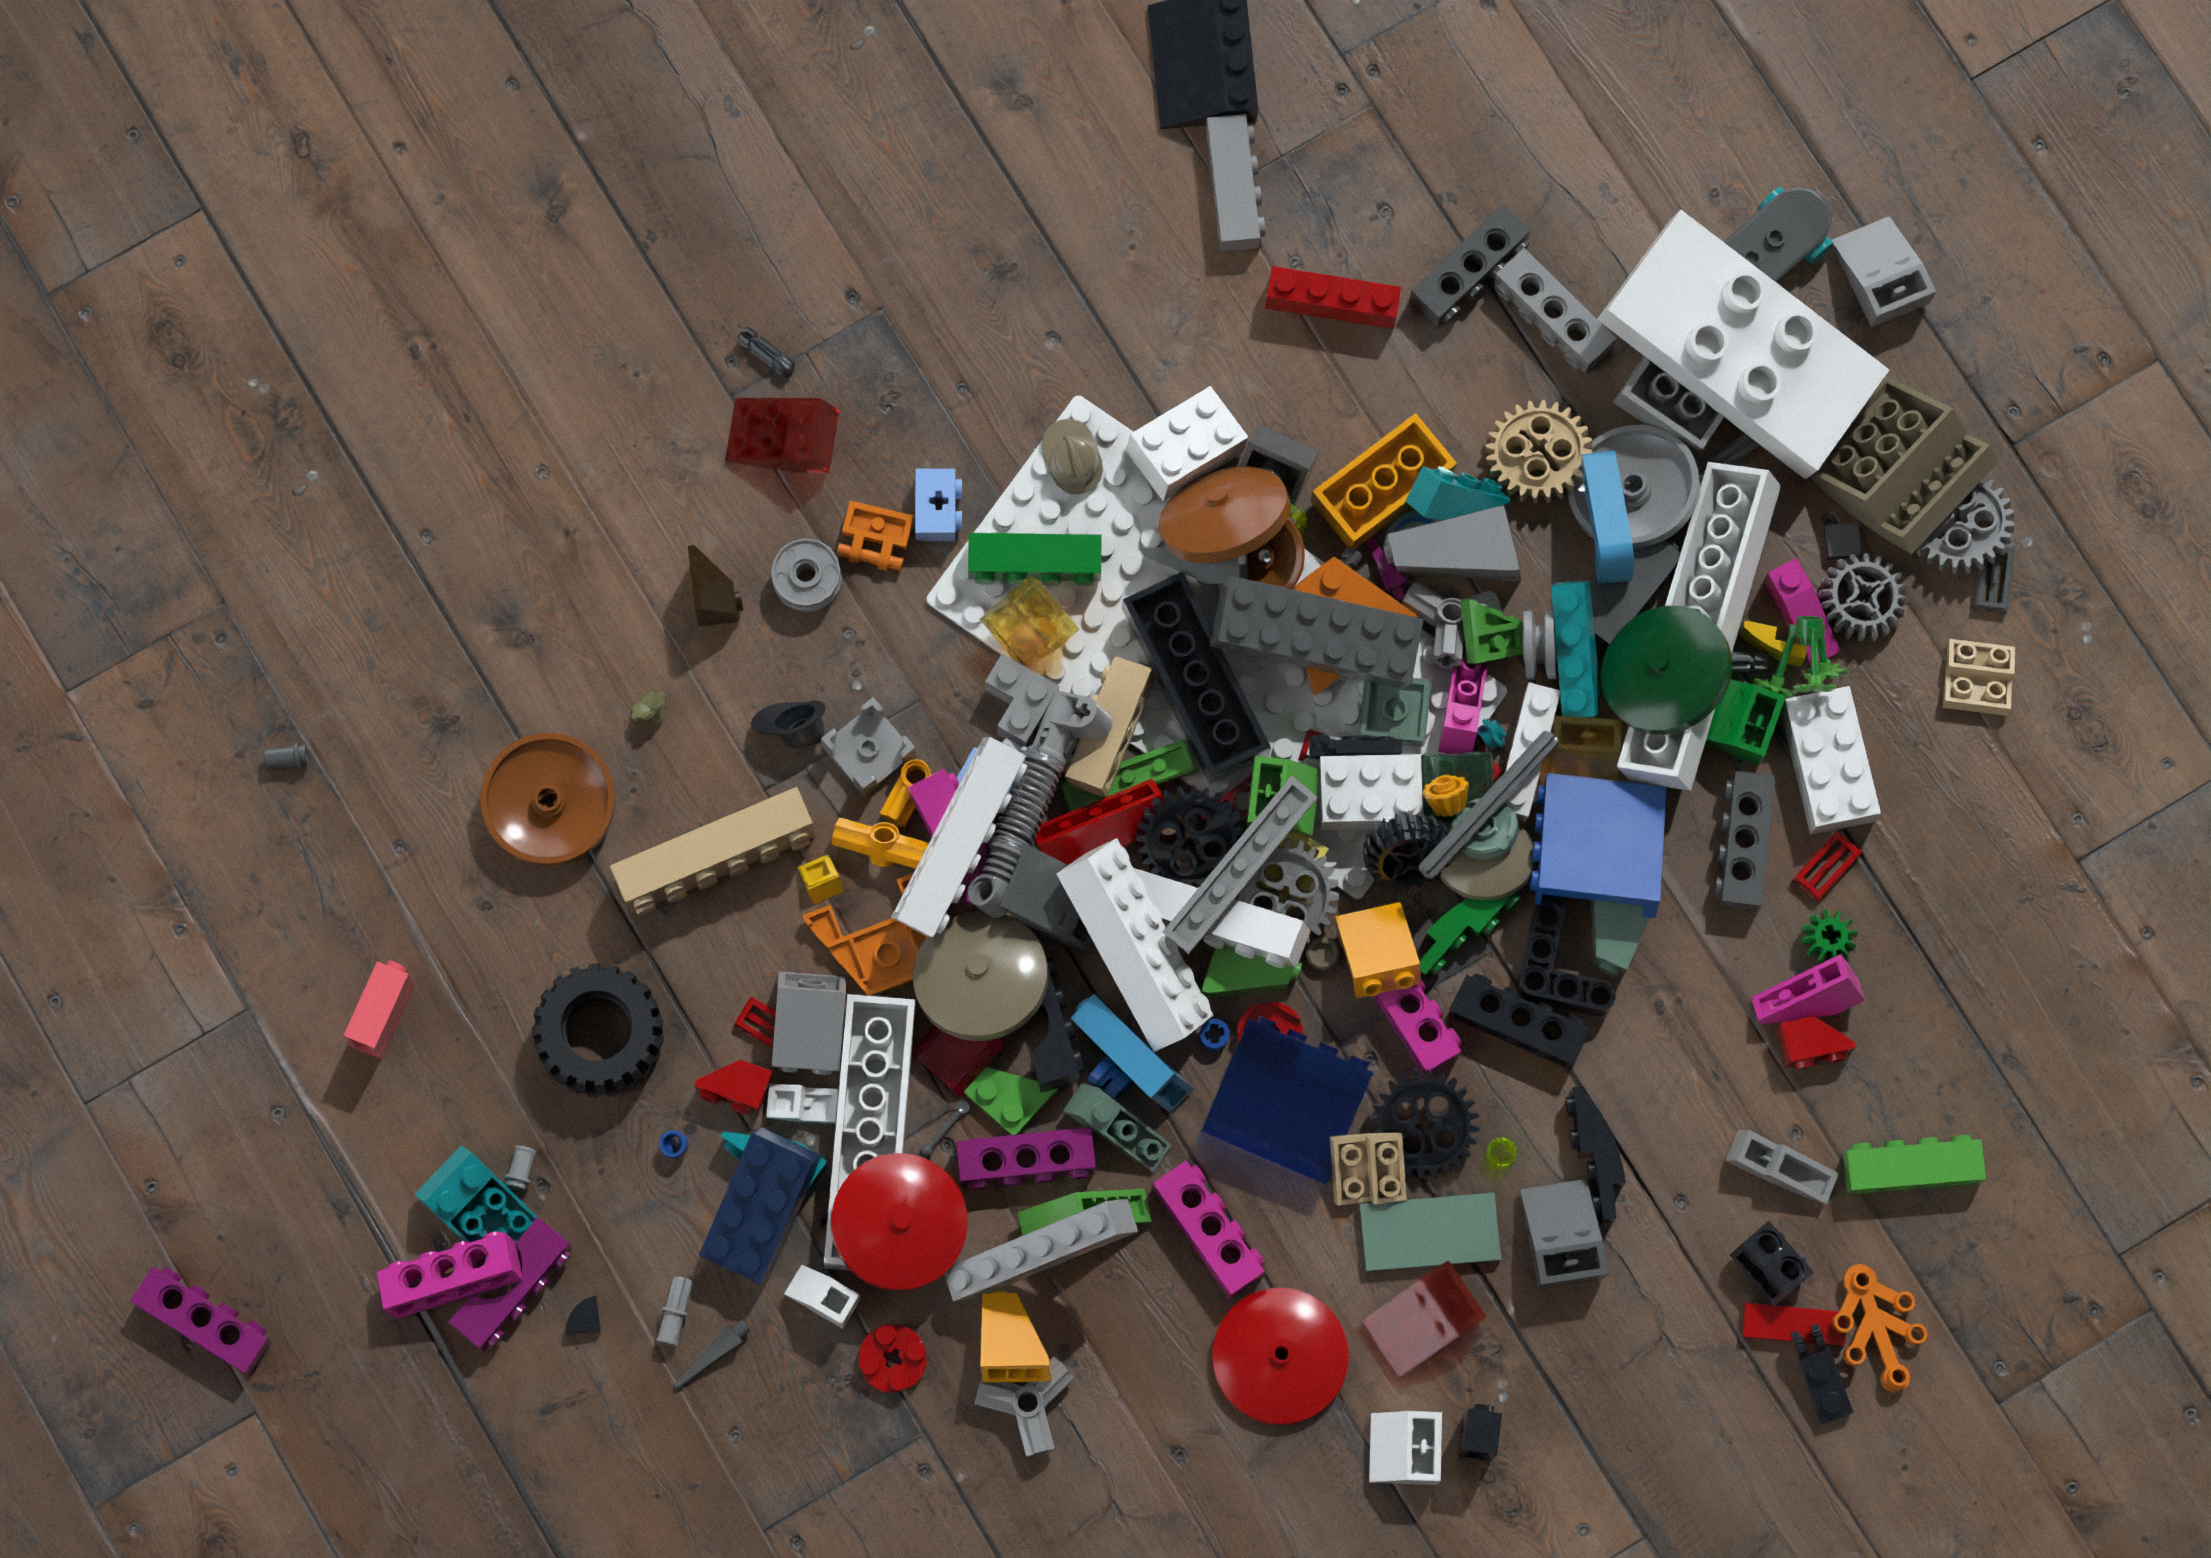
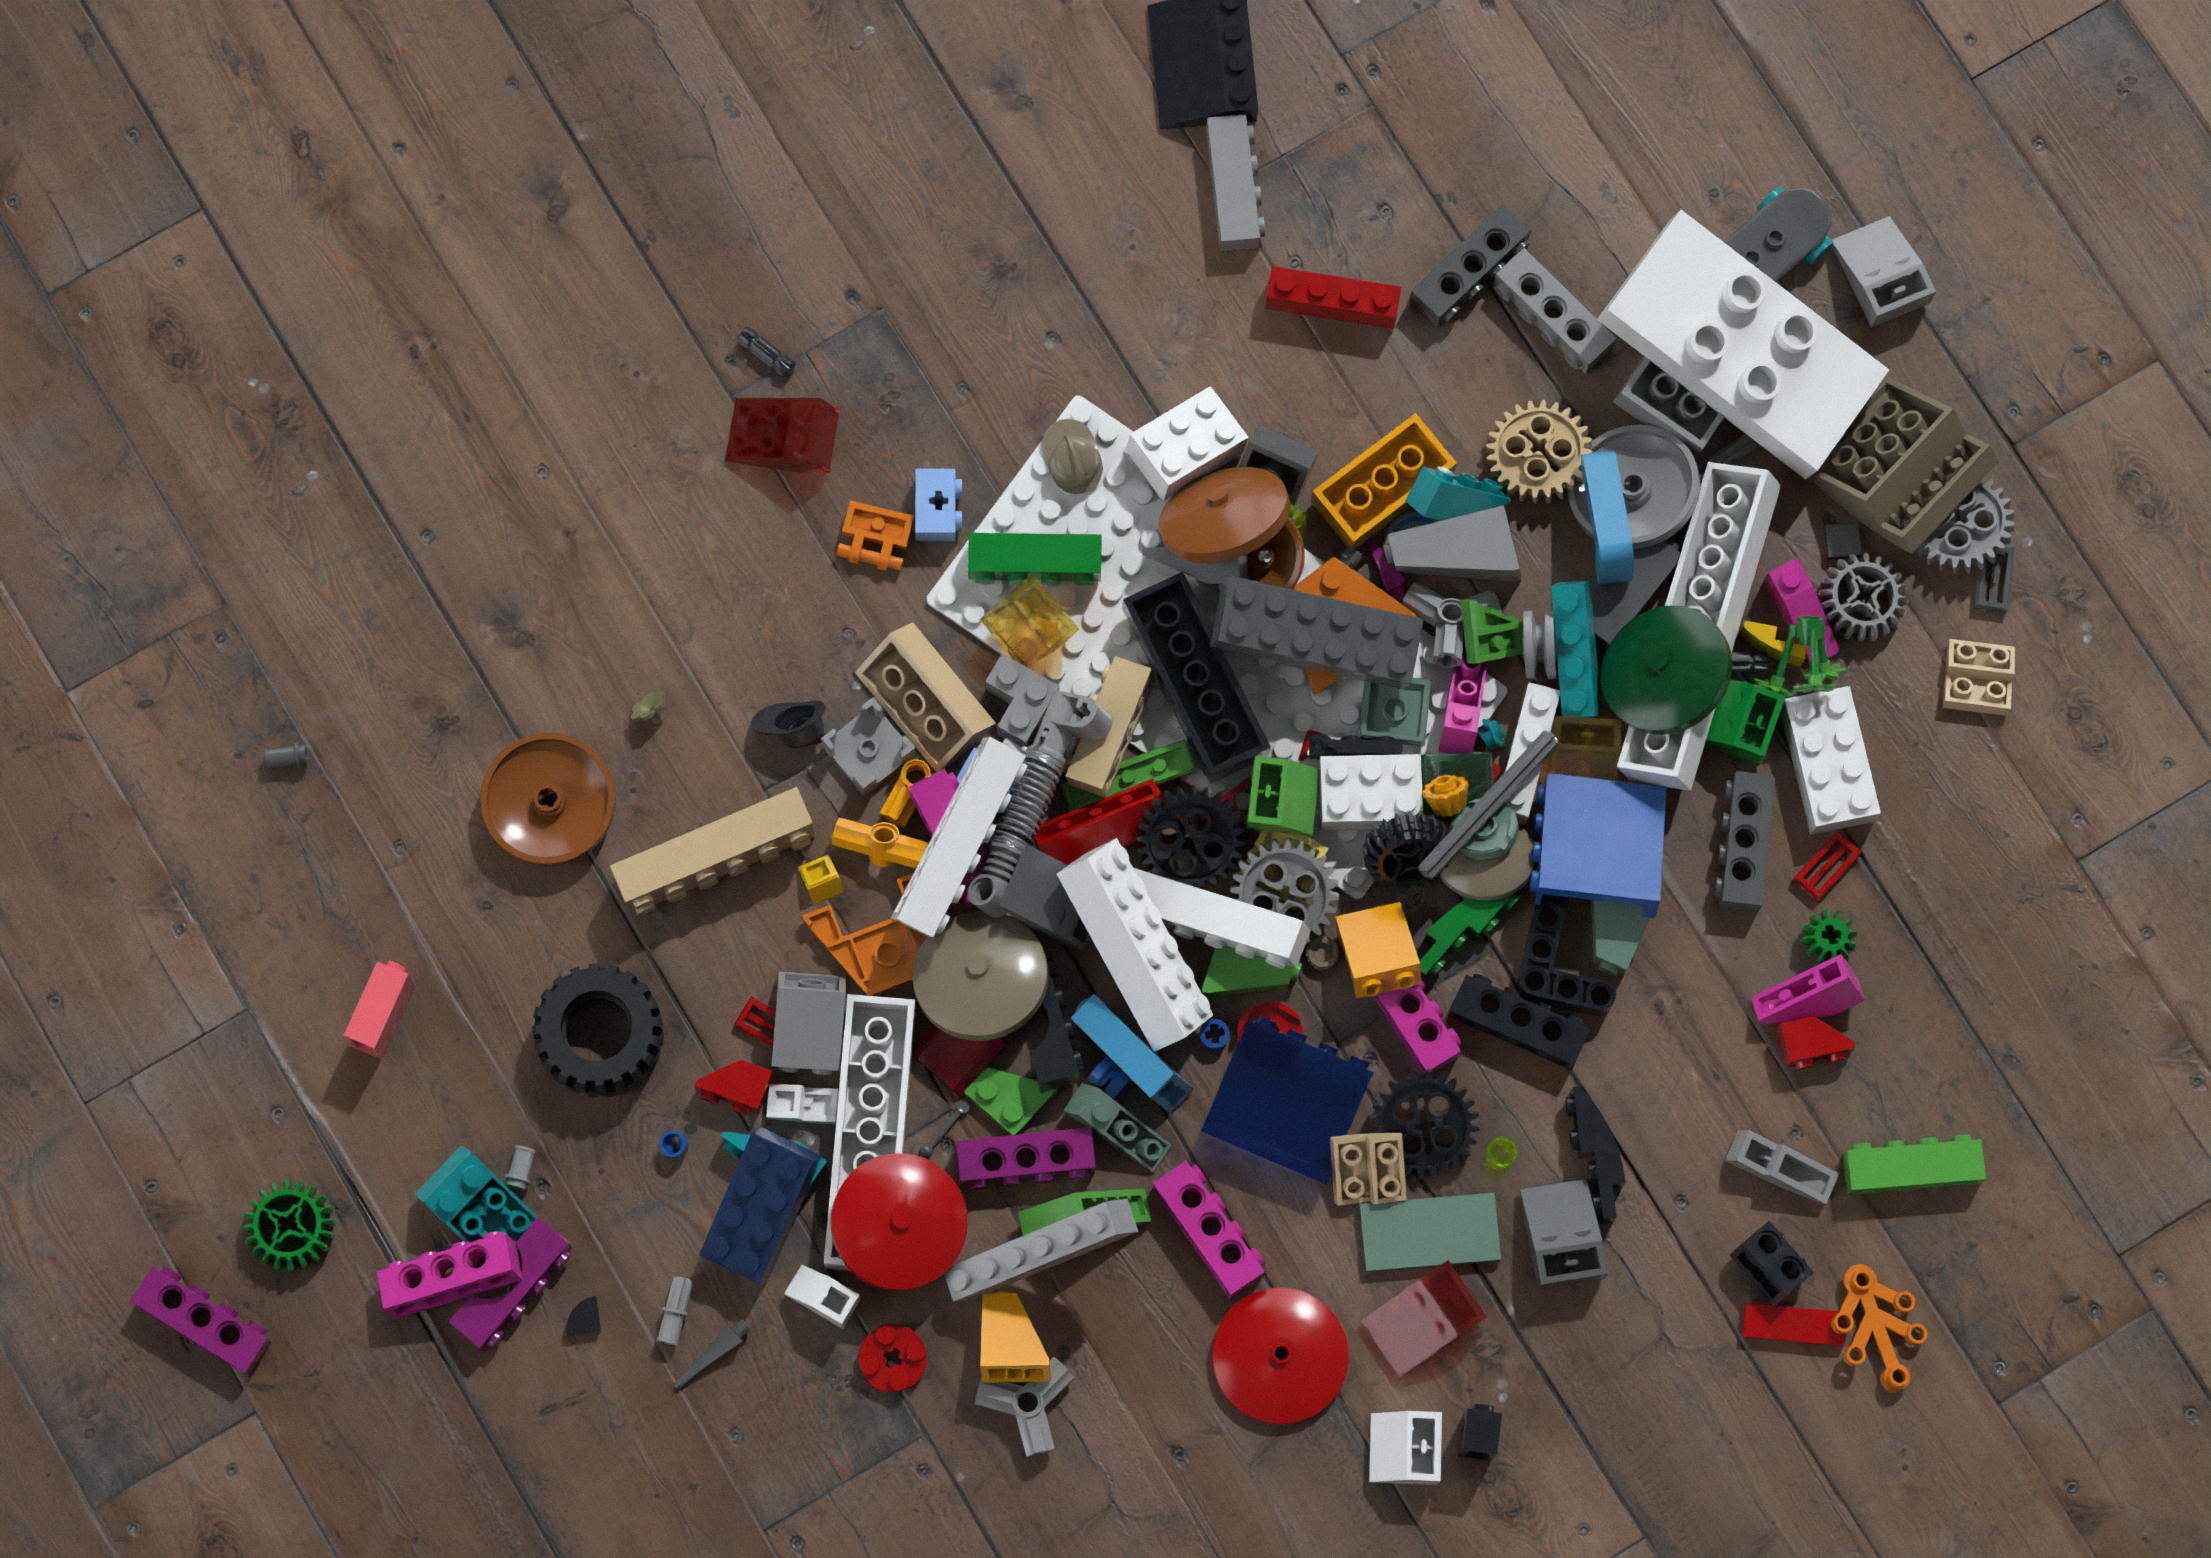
(297, 1212): none -> green gear
(712, 591): dark brown slope -> none
(804, 555): light grey wheel -> none
(924, 697): none -> tan slope
(1240, 864): light grey plate -> none
(1822, 1378): black hinge -> none

